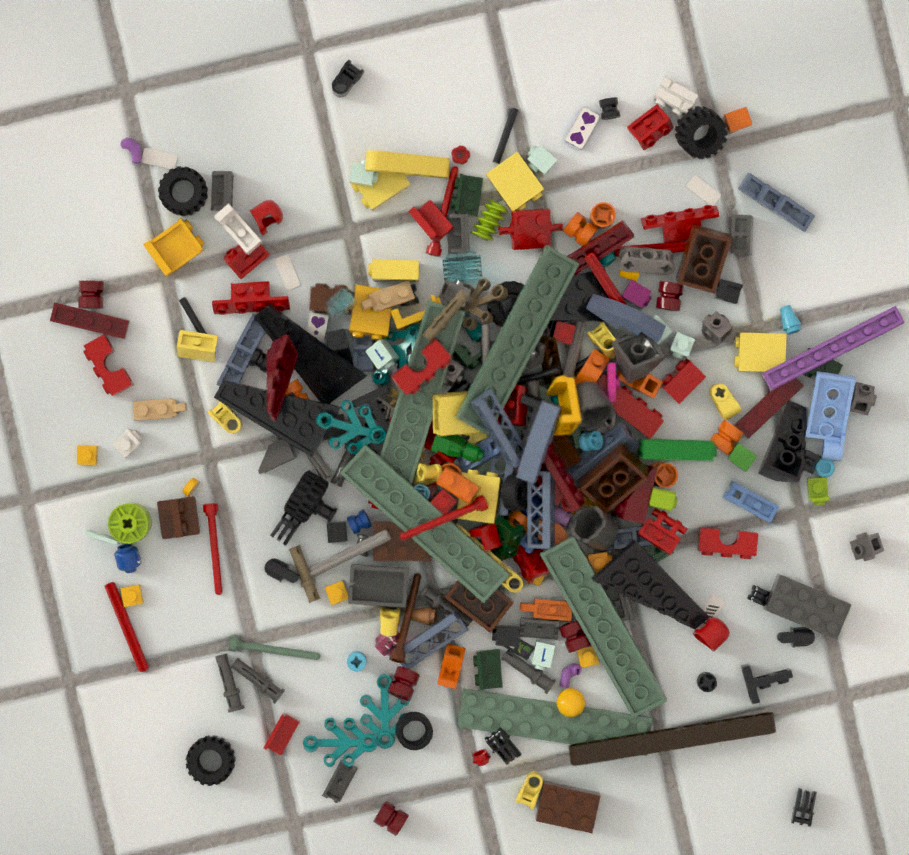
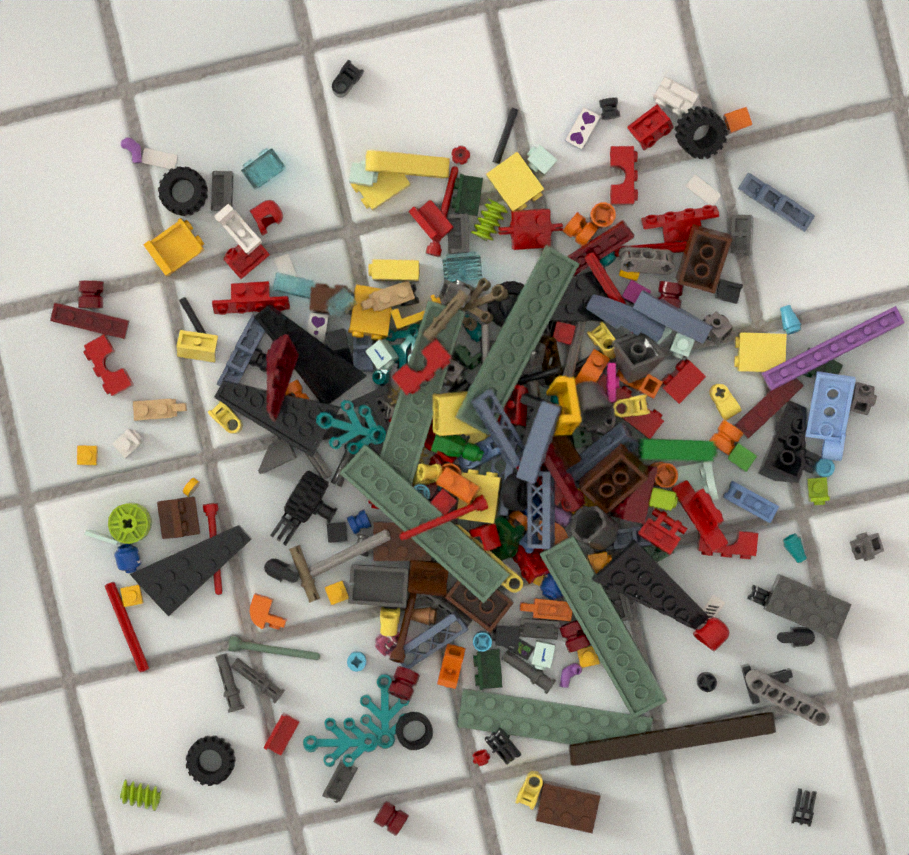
(140, 795): none -> lime piece
(183, 573): none -> black wing
(260, 613): none -> orange brick
(263, 168): none -> clear light blue brick
(293, 285): none -> clear light blue brick
(427, 578): none -> reddish brown bracket
(482, 641): none -> medium azure wheel
(550, 588): none -> blue head
(570, 702): yellow hair -> none
(591, 441): medium azure wheel -> none
(624, 158): none -> red arch
(632, 406): none -> light yellow piece
(673, 317): none -> sand blue slope
(699, 476): none -> light aqua bracket
(702, 513): none -> red bracket
(781, 692): none -> light grey beam
(794, 546): none -> teal cone

